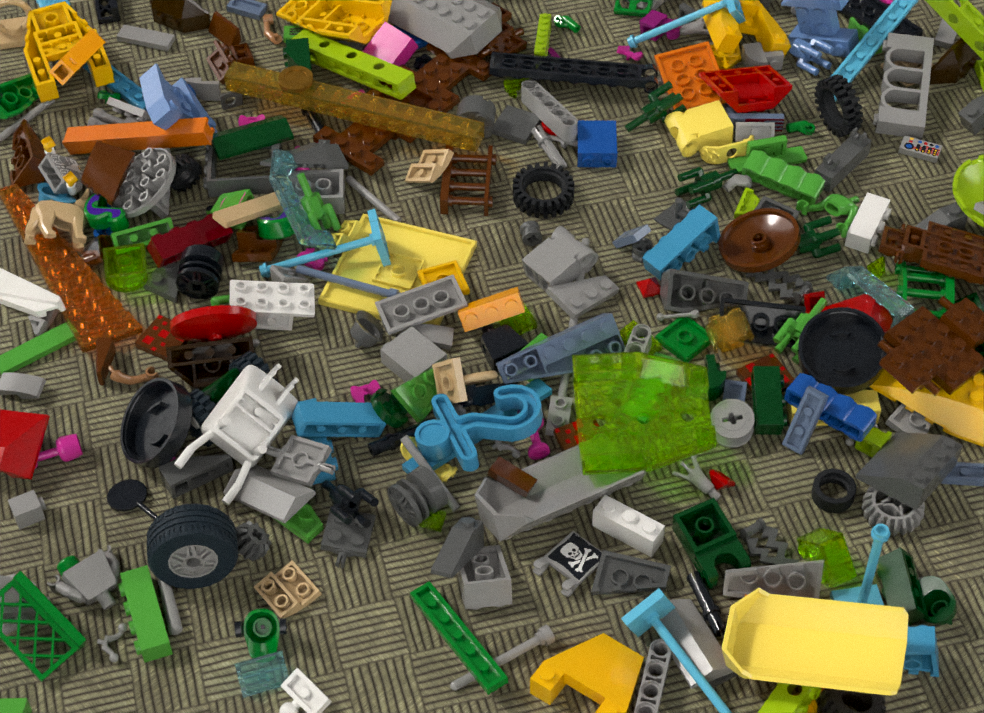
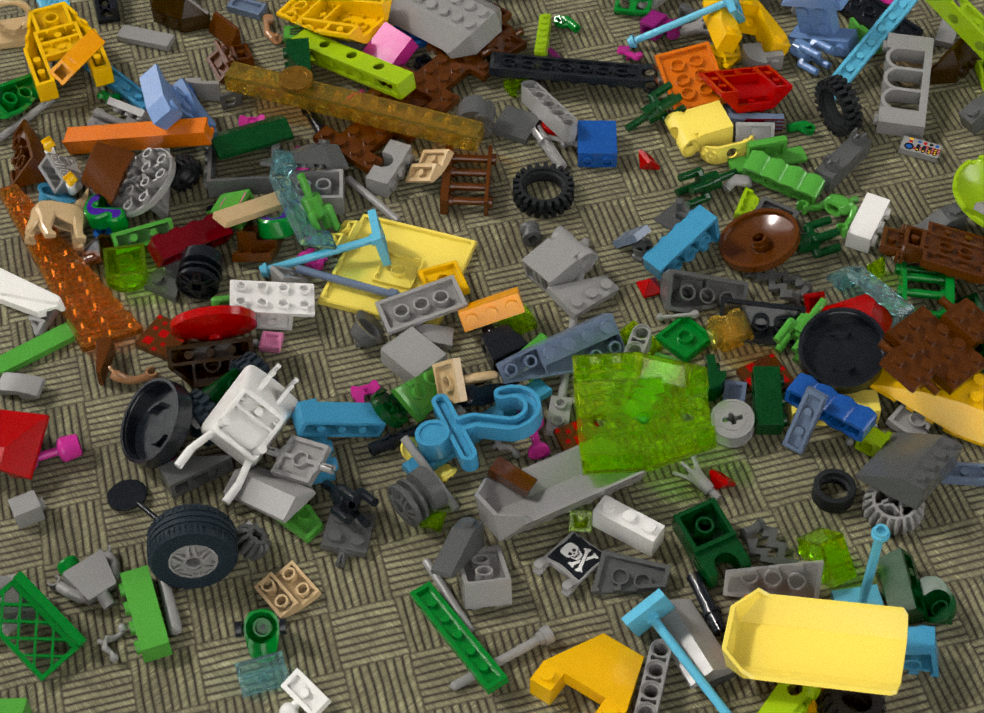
(271, 341): none -> bright pink tile
(385, 179): none -> light grey arch
(447, 594): none -> light grey bar
(580, 520): none -> clear neon green slope
(647, 161): none -> red slope

